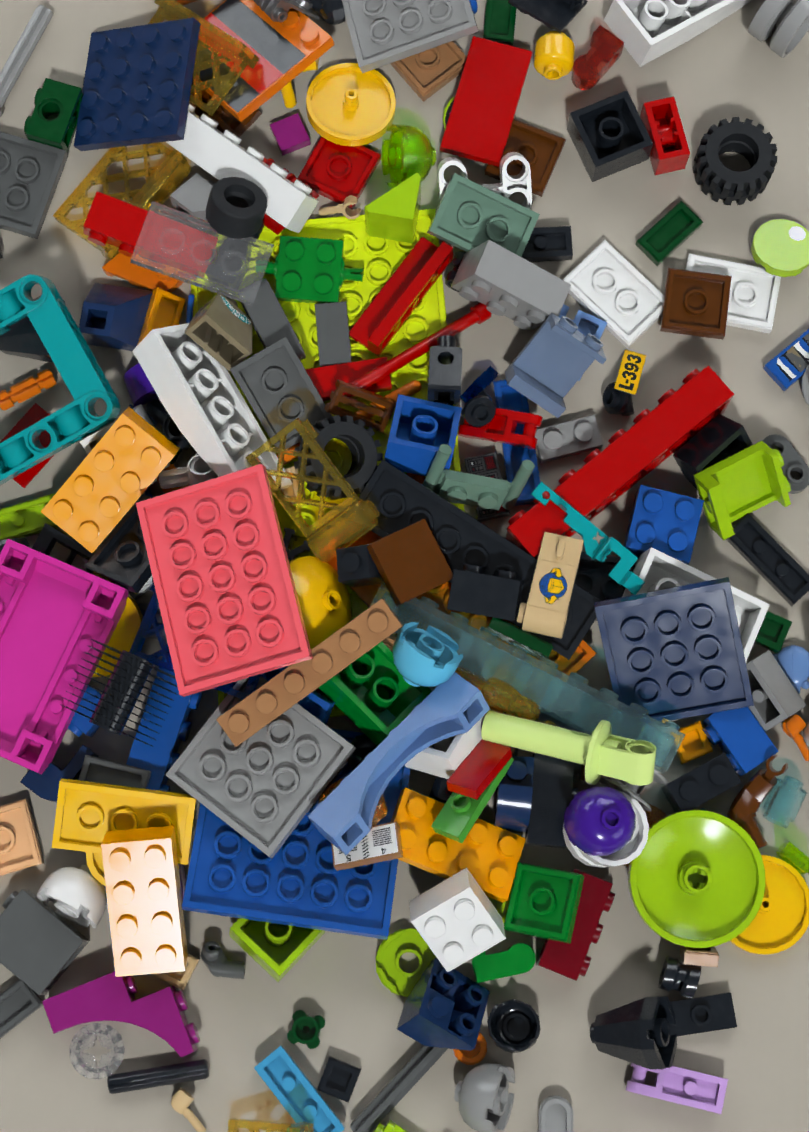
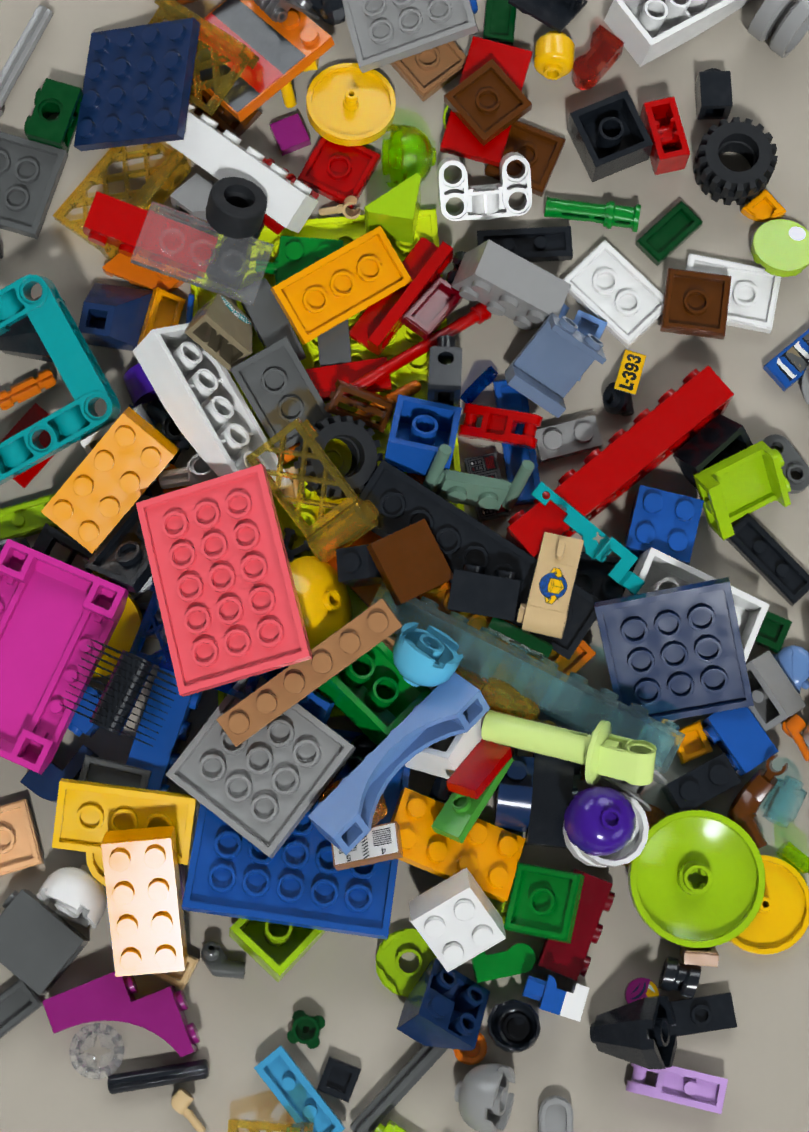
(341, 285): none -> light orange plate
(431, 308): none -> tile
(476, 214): sand green plate -> none
(479, 410): black plate -> none
(487, 102): none -> reddish brown plate
(557, 1000): none -> blue hips
(606, 214): none -> green pin
(640, 988): none -> magenta tile
(713, 94): none -> black brick
(763, 208): none -> light orange tile

